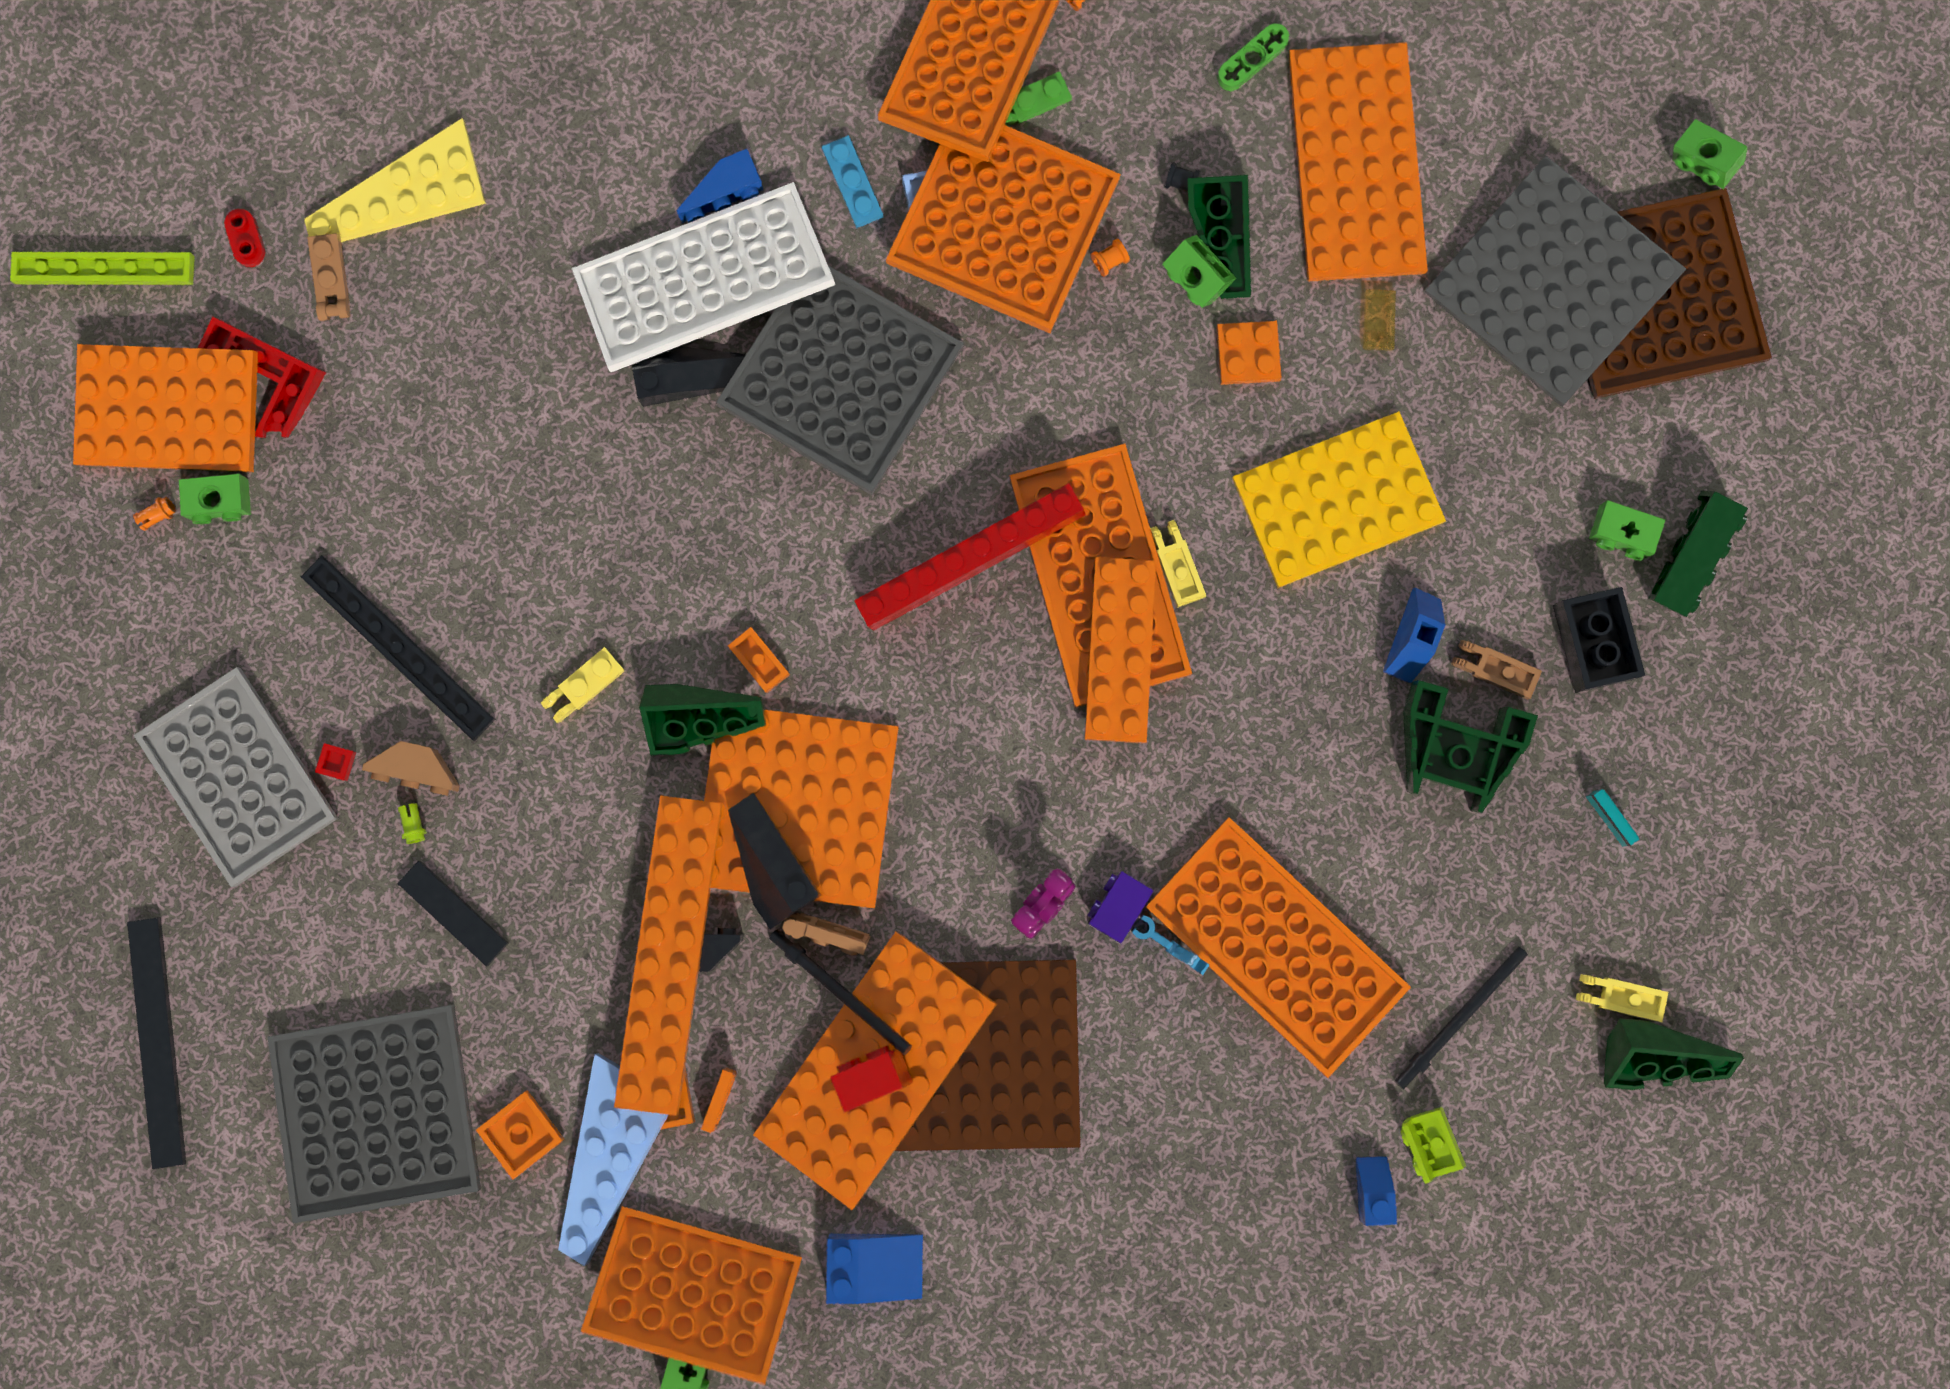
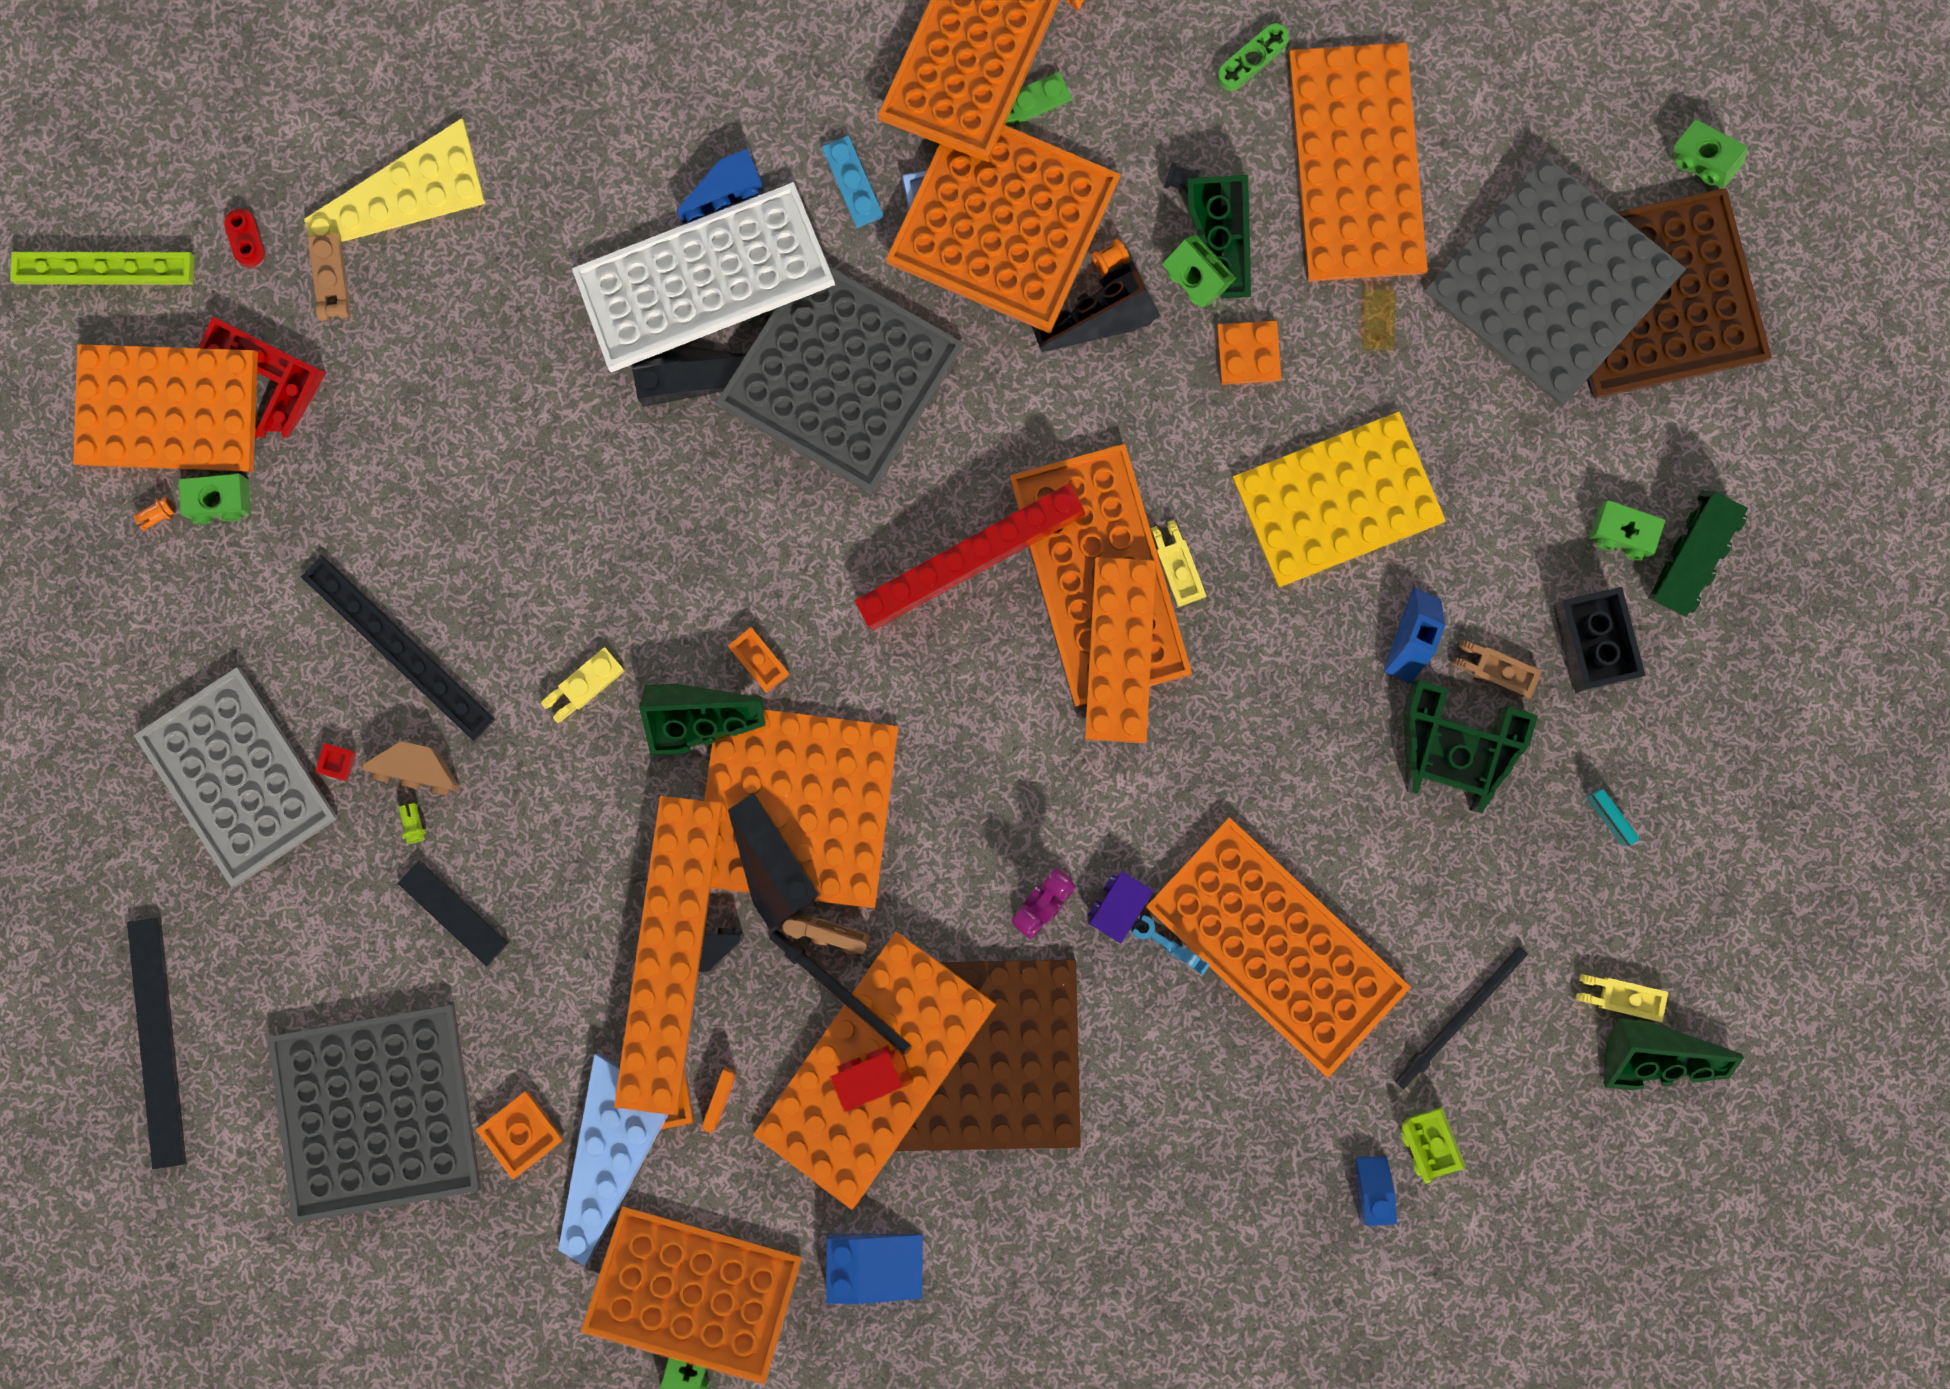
(1113, 310): none -> black wedge

